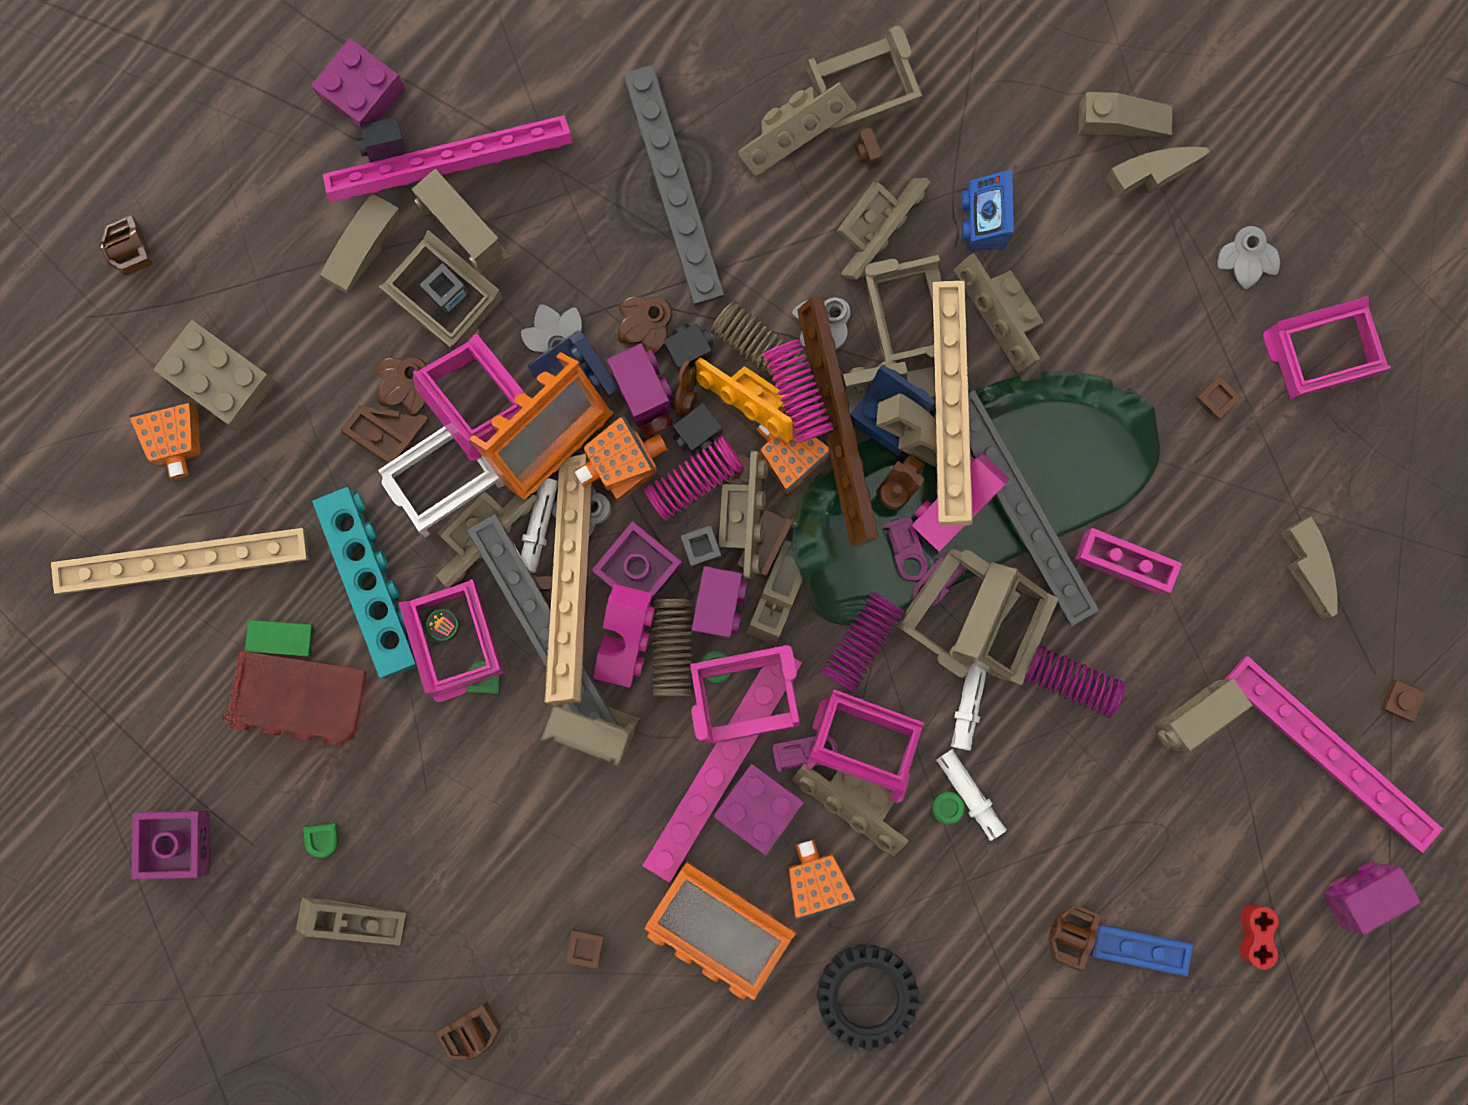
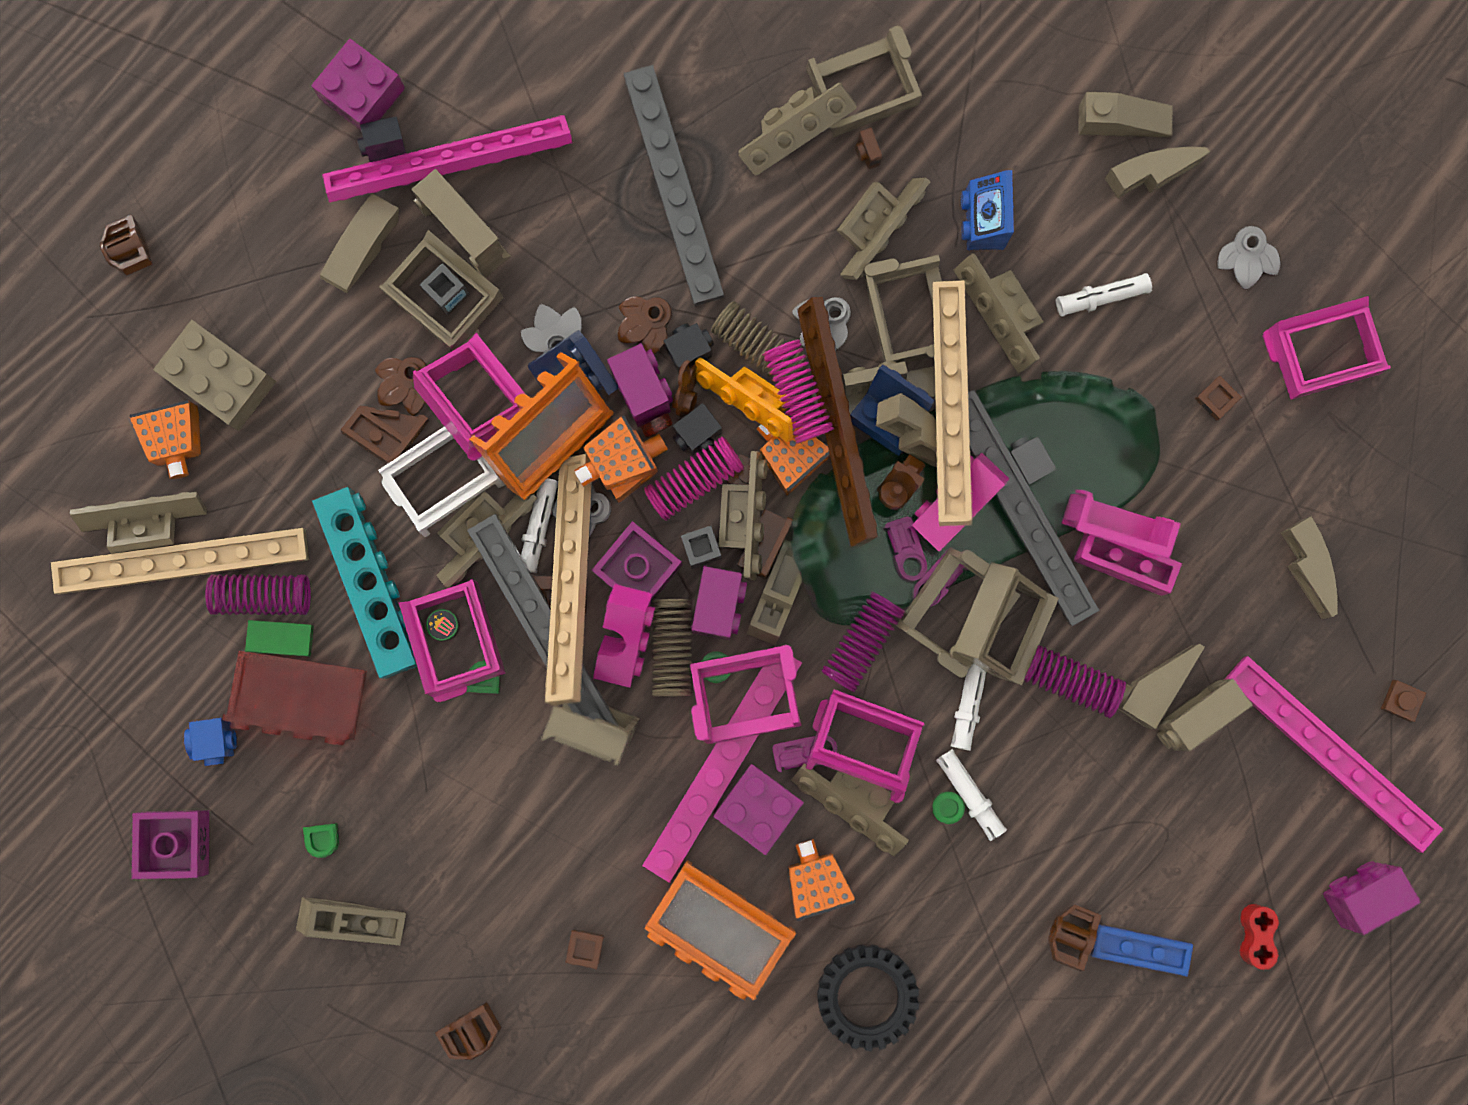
(139, 522): none -> dark tan bracket
(210, 741): none -> blue brick
(219, 594): none -> magenta piece
(1032, 458): none -> dark grey brick
(1091, 297): none -> white pin
(1120, 525): none -> dark pink piece
(1153, 692): none -> dark tan slope

